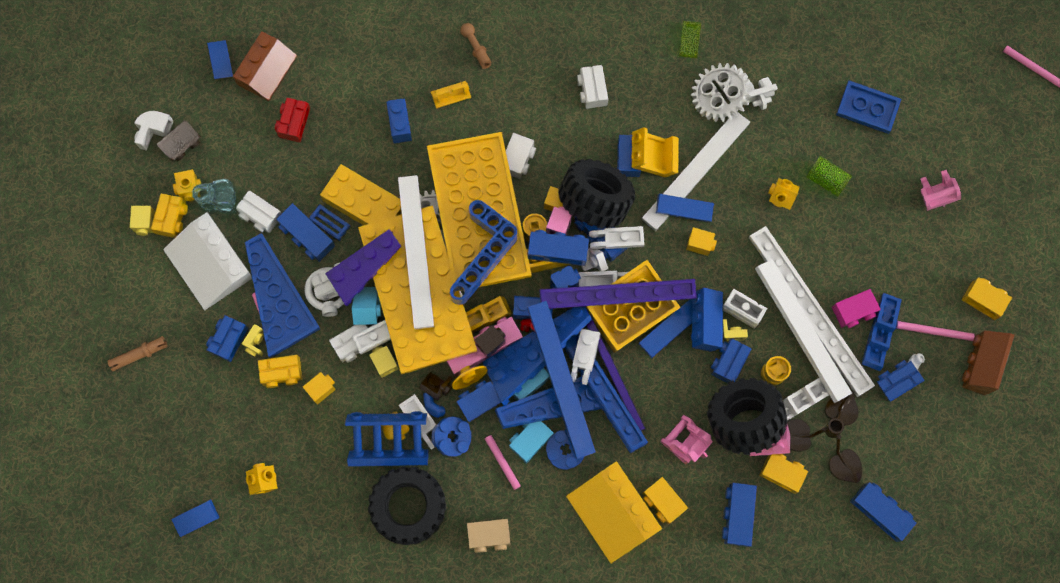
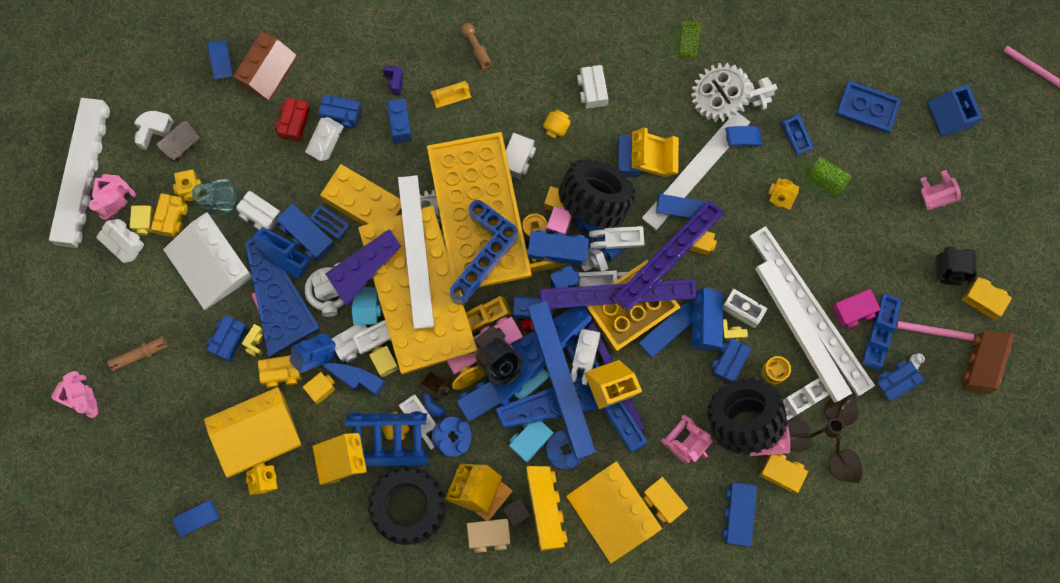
(76, 395): none -> bright pink piece
(79, 173): none -> white brick
(109, 195): none -> bright pink piece
(120, 240): none -> white brick
(252, 432): none -> yellow slope
(281, 252): none -> blue slope
(312, 352): none -> blue brick
(324, 139): none -> white brick
(339, 458): none -> yellow panel
(340, 110): none -> blue brick
(356, 377): none -> blue slope
(396, 78): none -> dark purple bracket
(474, 487): none -> yellow slope
(499, 362): none -> black brick
(500, 497): none -> light orange plate
(502, 462): bright pink bar -> none
(516, 513): none -> dark brown brick
(545, 509): none -> yellow slope
(556, 124): none -> yellow head
(612, 383): none -> yellow slope
(667, 256): none -> dark purple tile
(743, 135): none -> blue slope
(796, 134): none -> blue slope
(883, 511): blue brick -> none
(955, 110): none -> blue slope
(956, 266): none -> black brick

